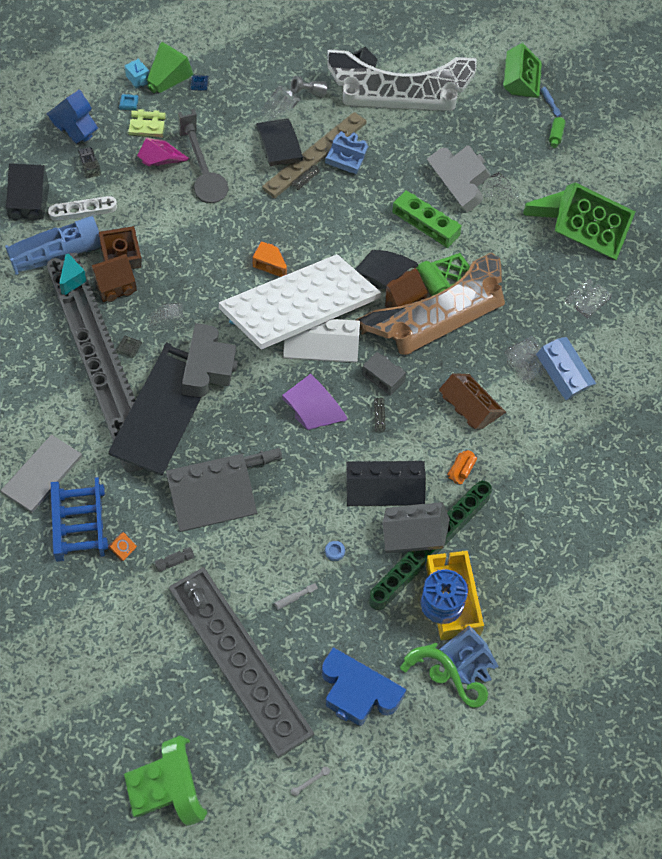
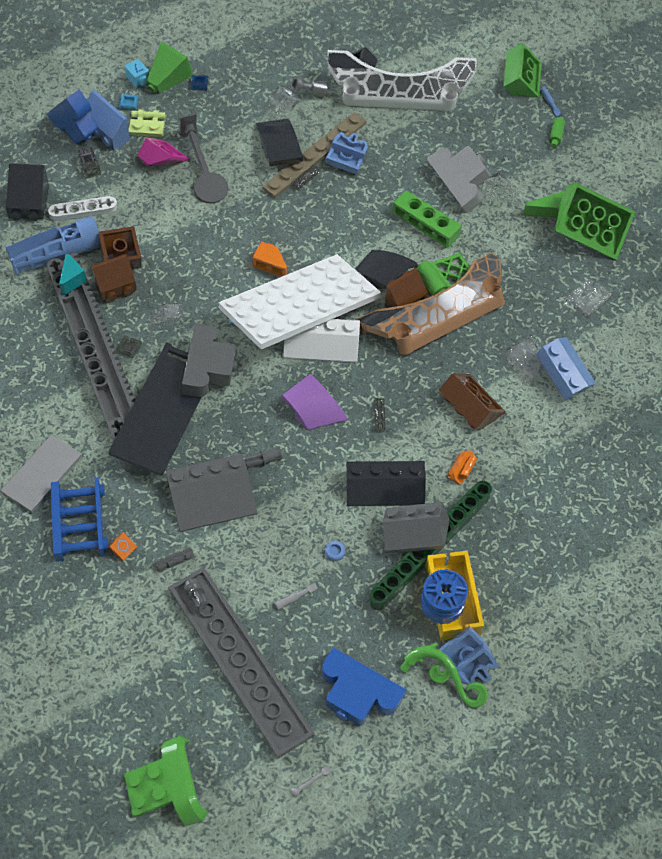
(110, 122): none -> medium blue slope
(383, 373): dark grey brick -> none

